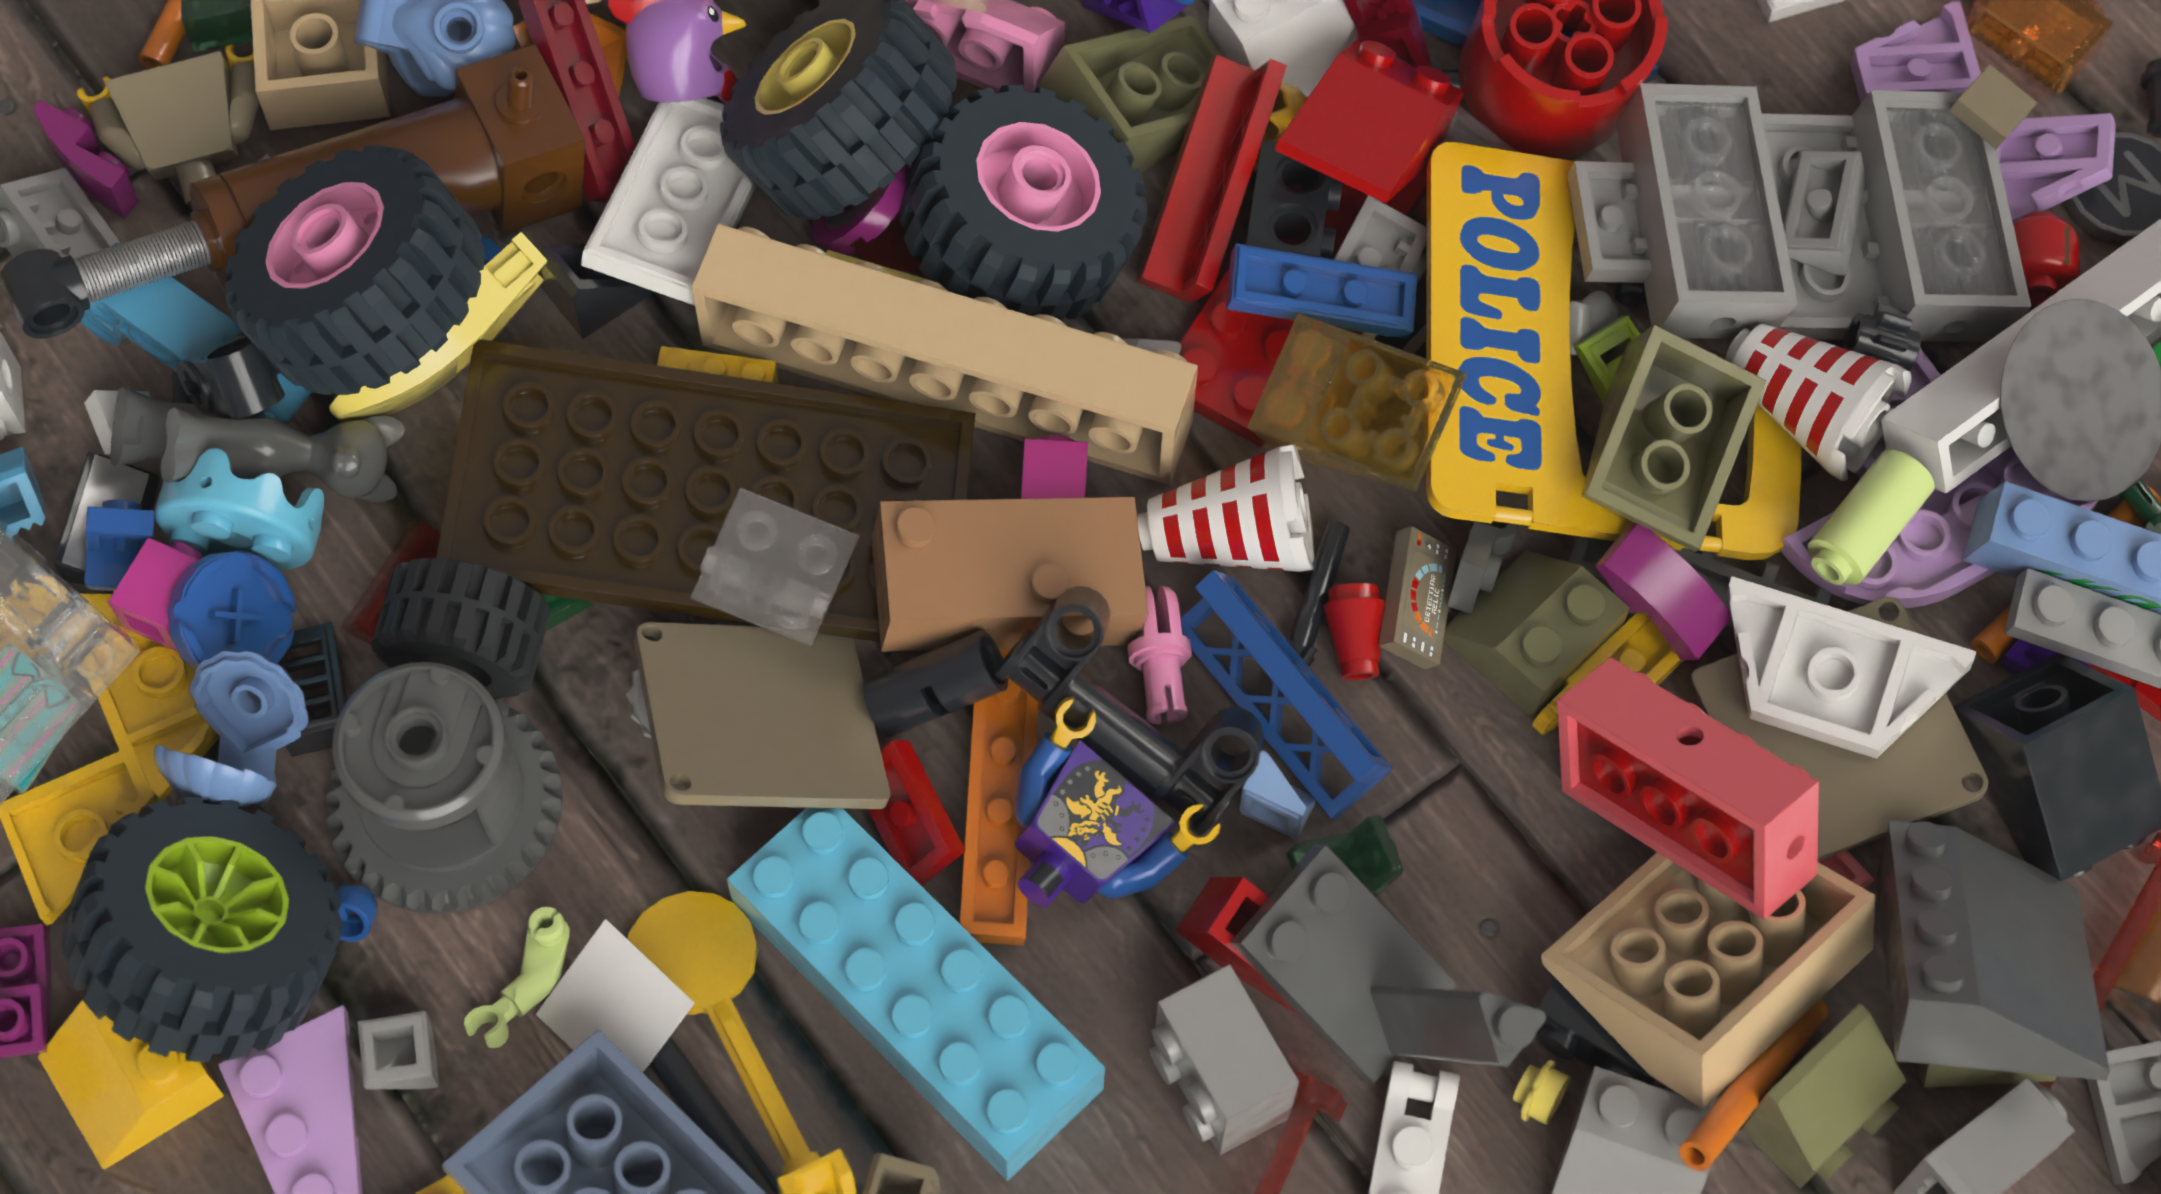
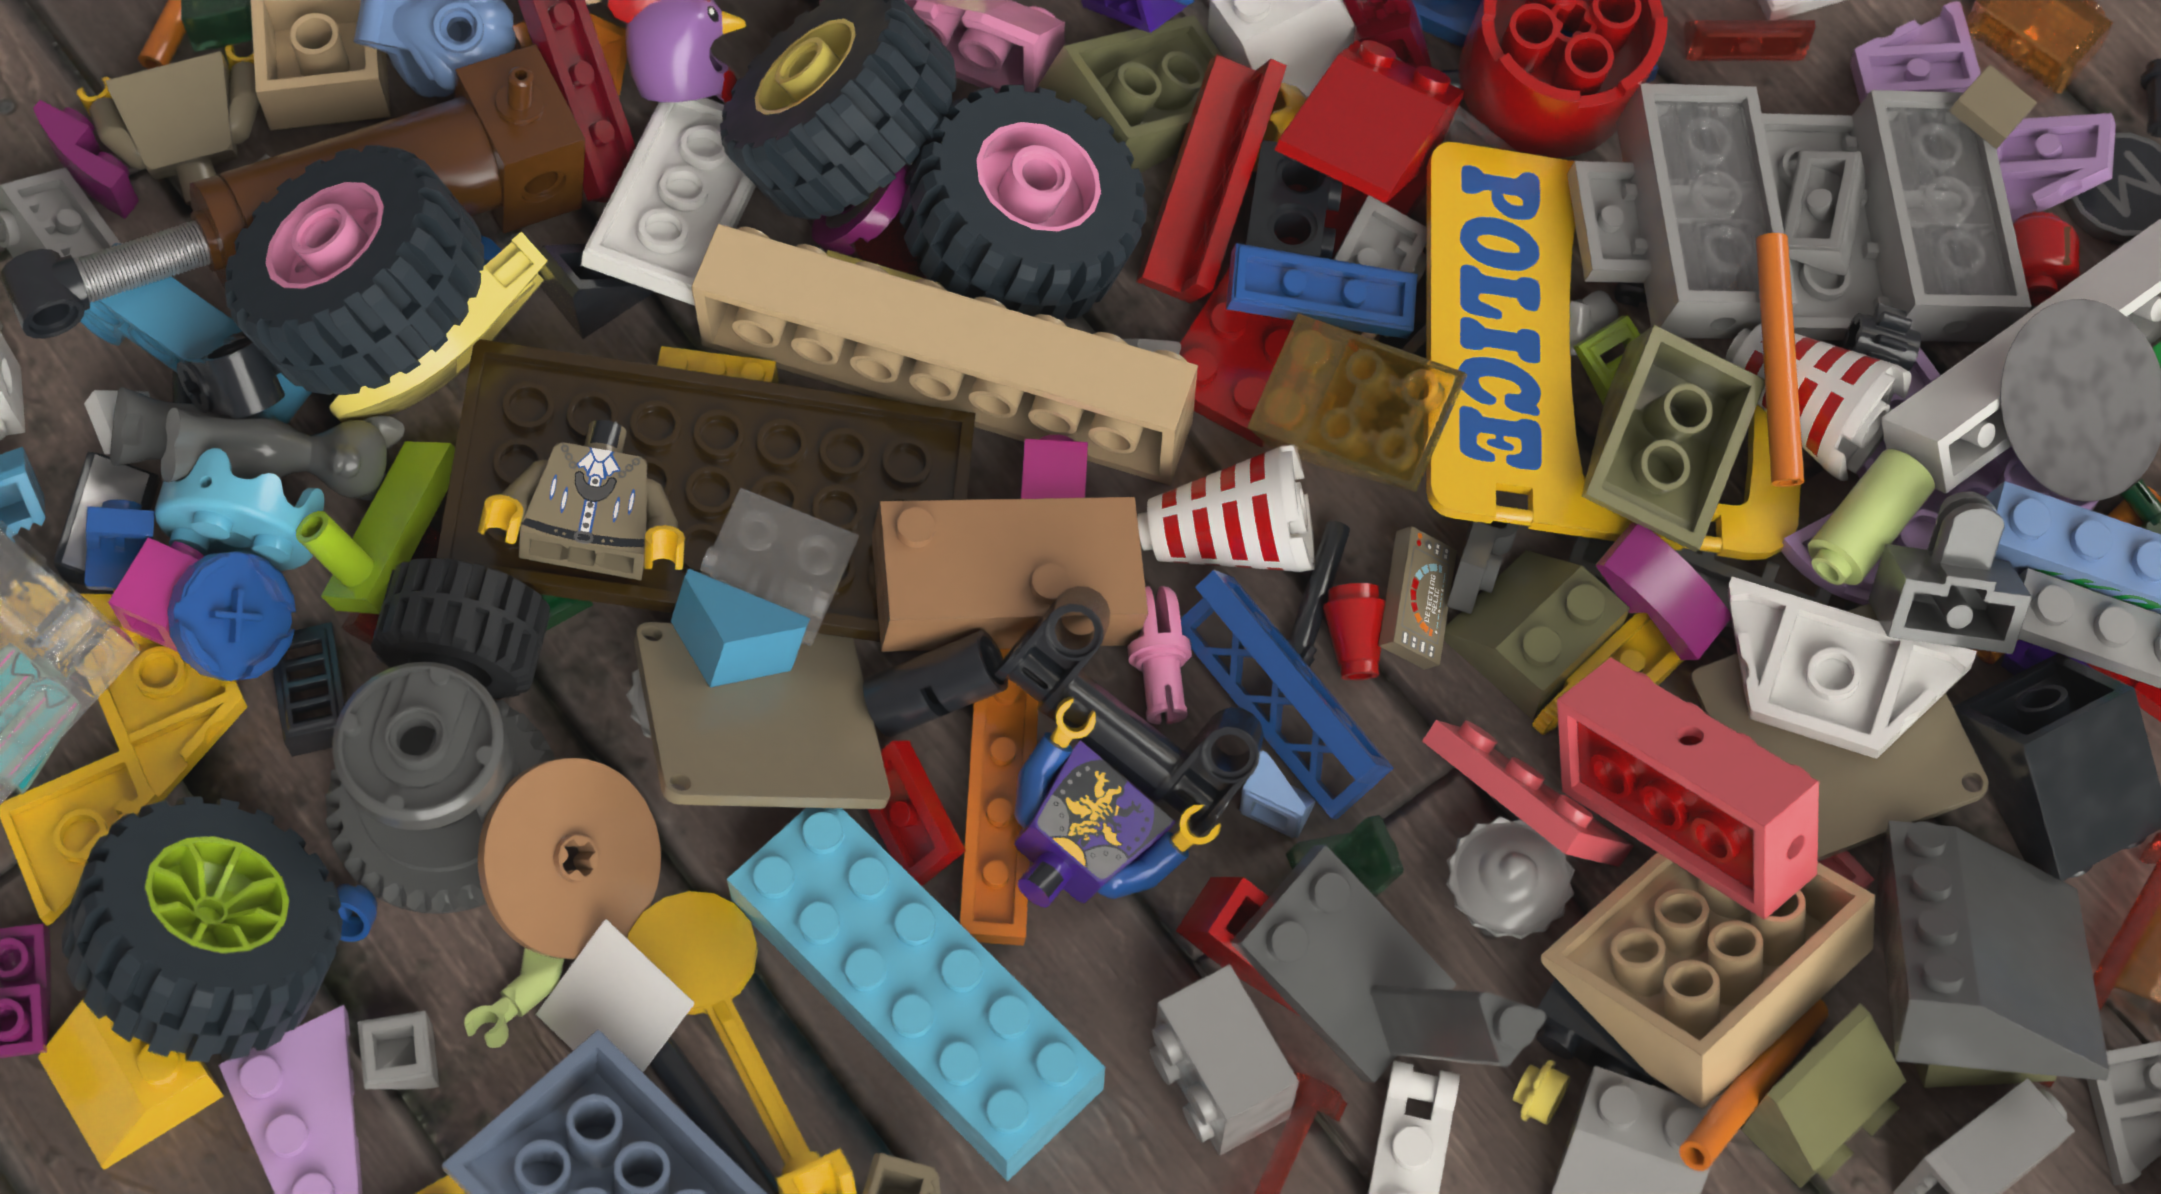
(248, 728): medium blue animal -> none
(387, 531): none -> lime piece
(524, 851): none -> medium nougat piece
(589, 509): none -> dark tan torso
(735, 632): none -> dark azure slope
(1509, 878): none -> light grey piece
(1523, 793): none -> coral wing
(1748, 40): none -> clear red slope
(1779, 360): none -> orange piece
(1956, 586): none -> dark grey brick

